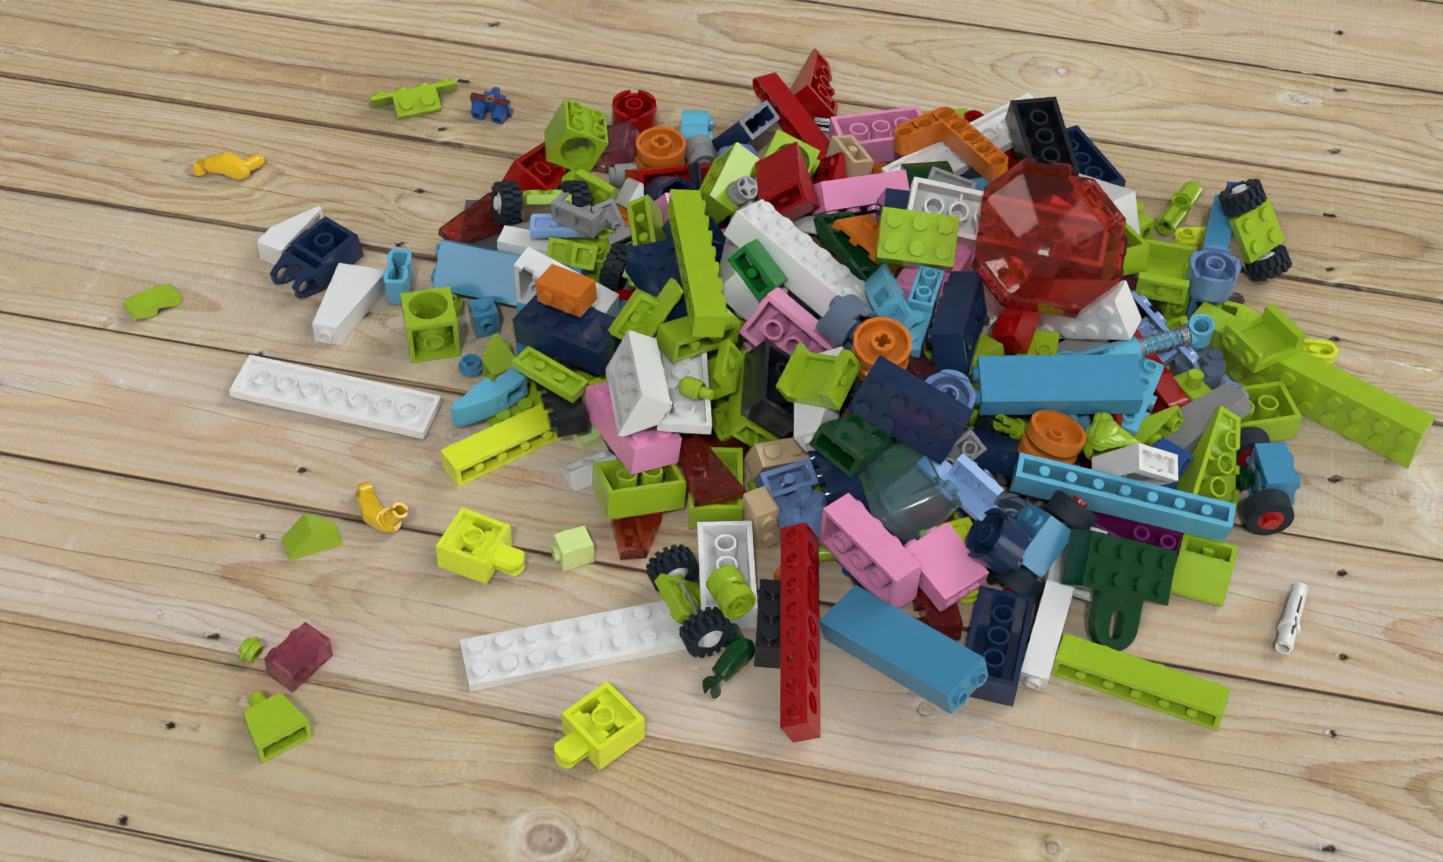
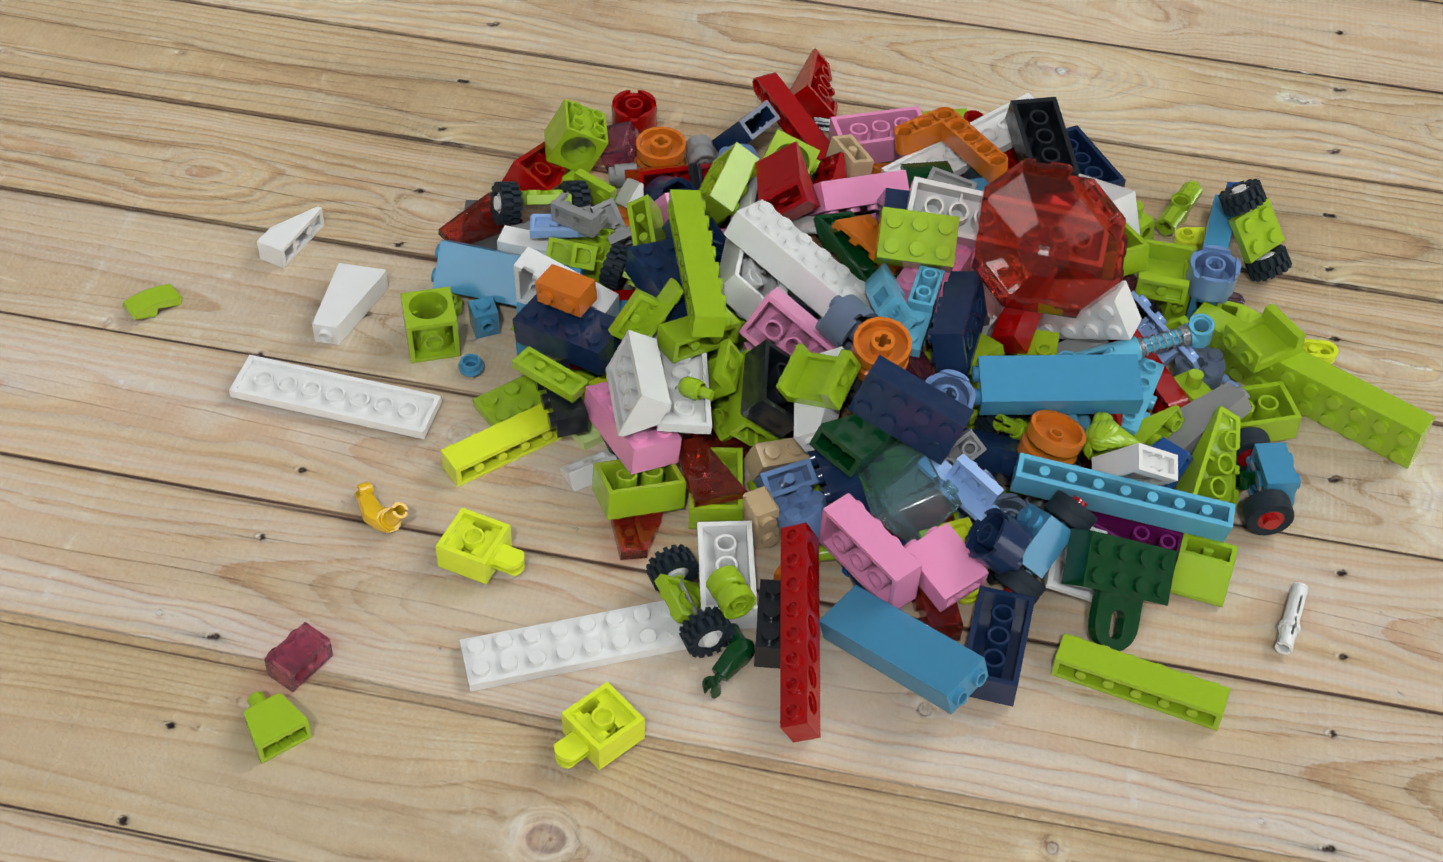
(228, 165): yellow arm -> none
(250, 649): lime plate -> none
(310, 536): lime slope -> none
(316, 256): dark blue brick -> none
(398, 274): medium azure brick -> none
(414, 101): lime bracket -> none
(489, 398): medium azure slope -> none
(492, 103): blue hips -> none
(496, 358): lime slope -> none
(573, 548): yellowish green brick -> none
(695, 123): medium azure brick -> none
(746, 185): light grey wheel -> none
(757, 269): green brick -> none
(1046, 635): white slope -> none

